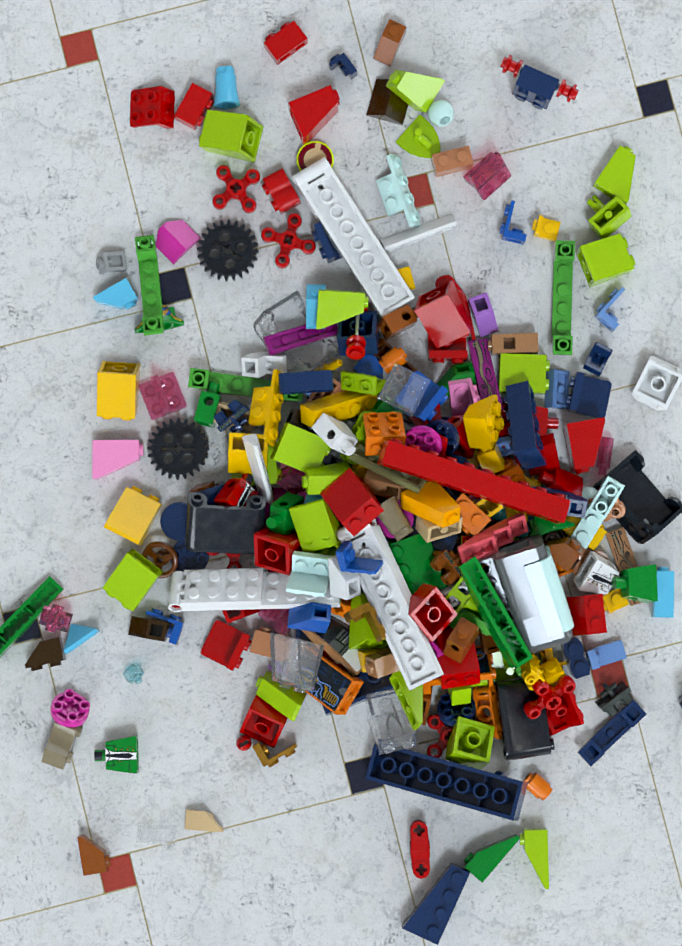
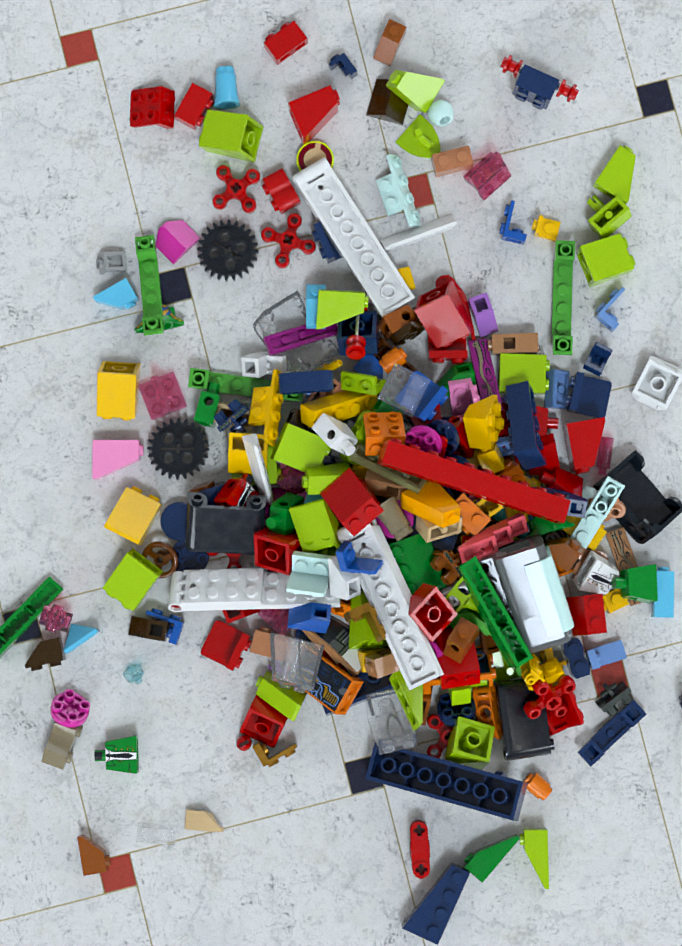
(407, 332): none -> dark brown tile

